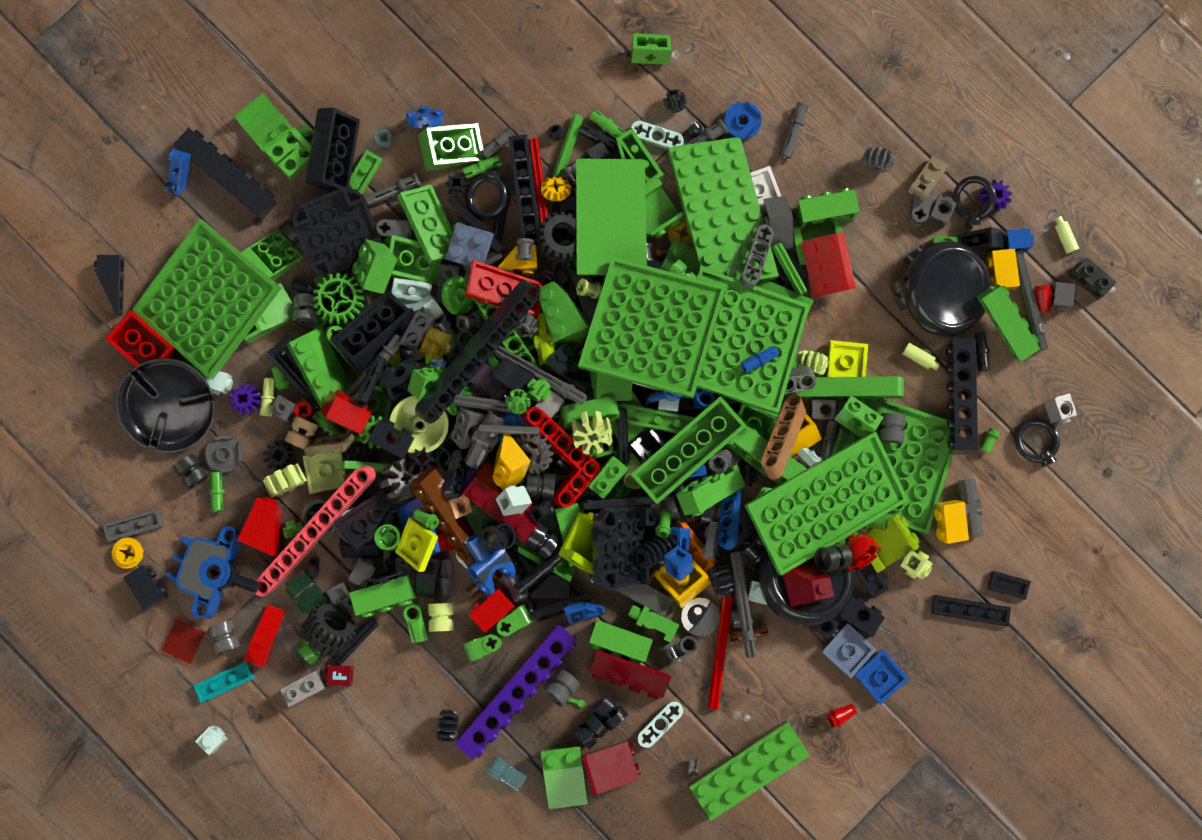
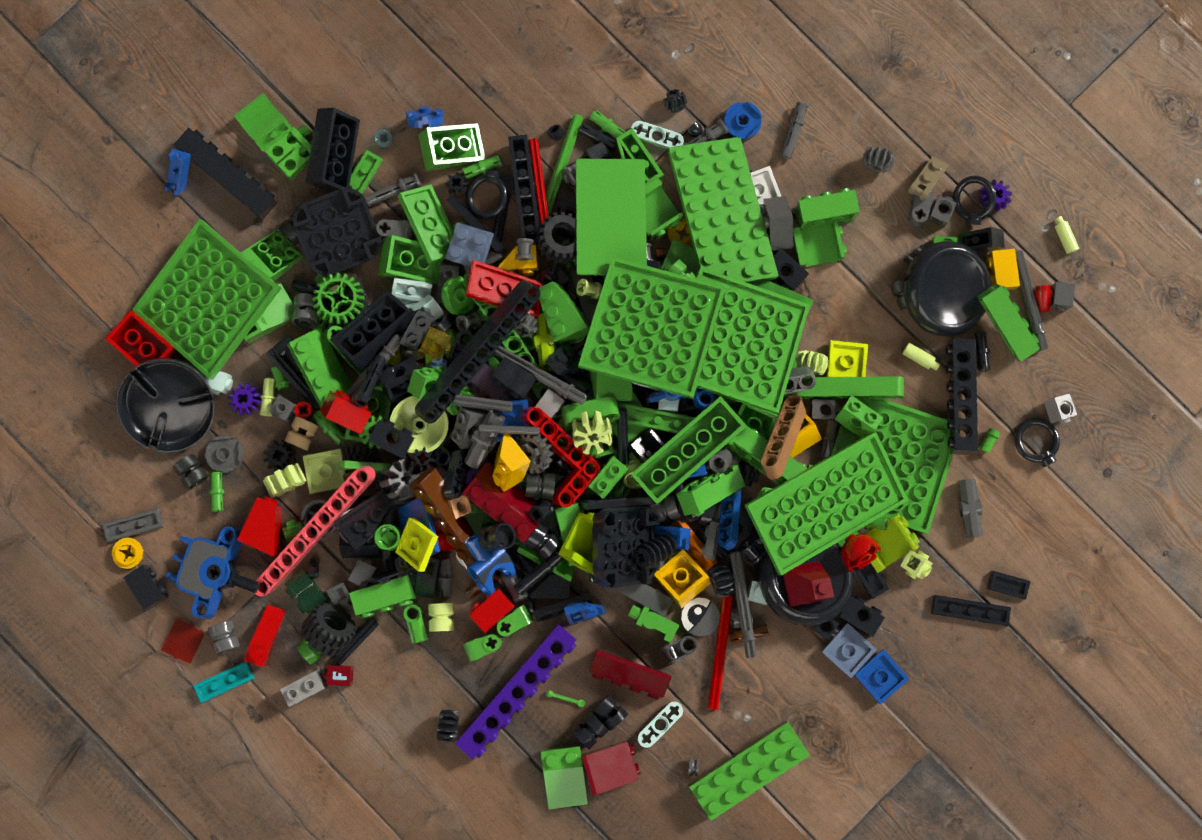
(111, 276): black slope -> none
(211, 739): light aqua brick -> none
(329, 444): dark tan plate -> none
(374, 266): bright green brick -> none
(430, 521): bright green pin -> none
(497, 143): dark grey axle -> none
(502, 771): clear light blue piece -> none
(513, 500): light aqua brick -> none
(517, 401): bright green gear -> none
(539, 389): bright green gear -> none
(549, 191): yellow gear -> none
(563, 685): dark grey wheel -> none
(620, 642): bright green brick -> none
(650, 49): bright green brick -> none
(663, 528): bright green pin -> none
(678, 563): blue brick -> none
(759, 257): dark grey beam -> none
(759, 359): blue axle -> none
(789, 269): bright green axle -> none
(808, 457): light aqua plate -> none
(828, 264): red brick -> none
(833, 558): pearl dark grey wheel -> none
(840, 715): red cone -> none
(892, 428): dark grey wheel -> none
(951, 521): yellow brick -> none
(1018, 239): blue brick -> none
(1092, 278): pearl dark grey brick -> none

